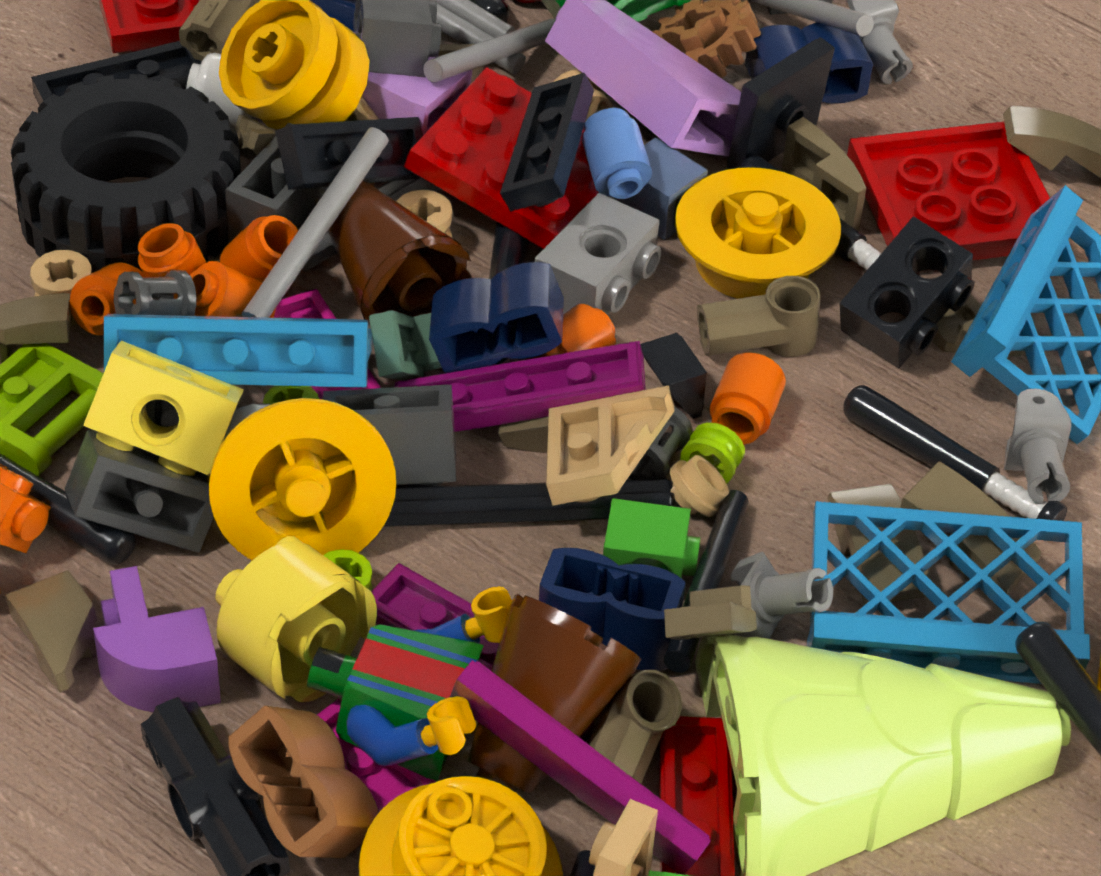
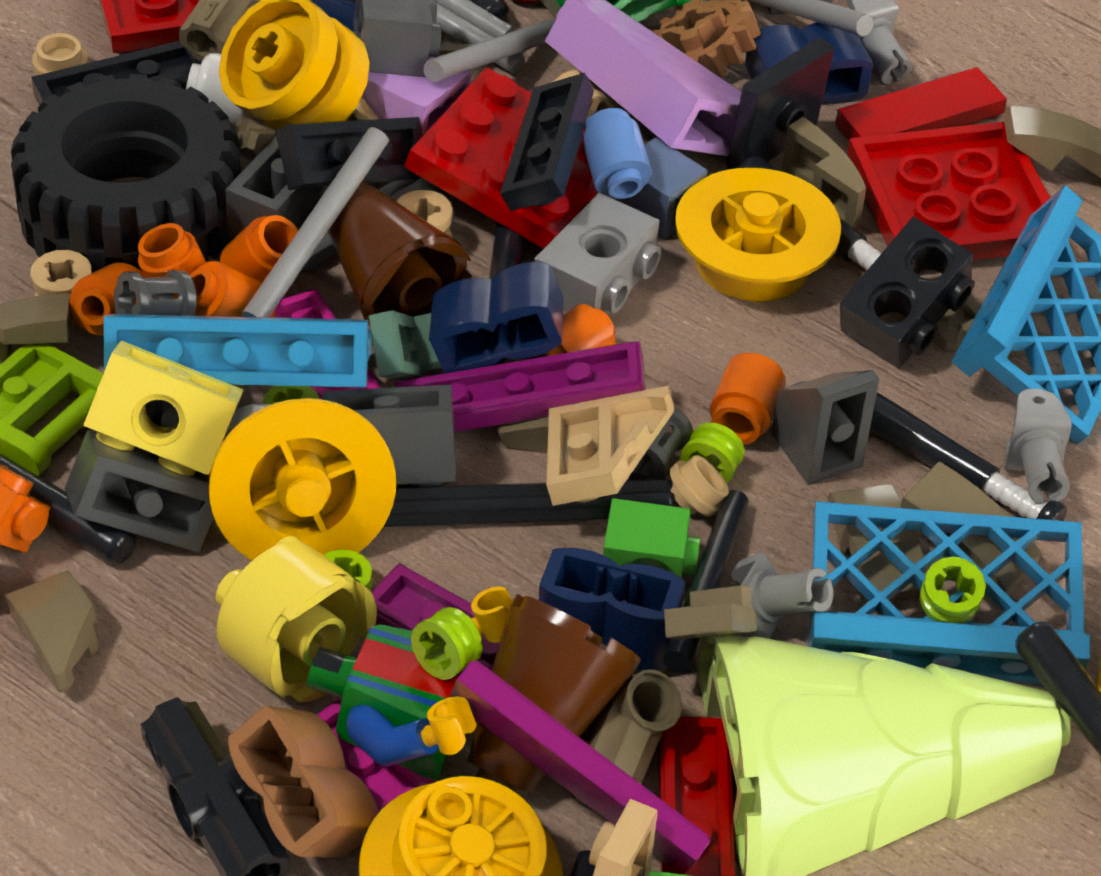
(58, 53): none -> tan plate
(156, 656): medium lavender brick -> none
(446, 643): none -> lime bush
(680, 369): black slope -> none
(781, 320): dark tan piece -> none
(826, 423): none -> dark grey slope
(930, 105): none -> red tile
(968, 581): none -> lime bush

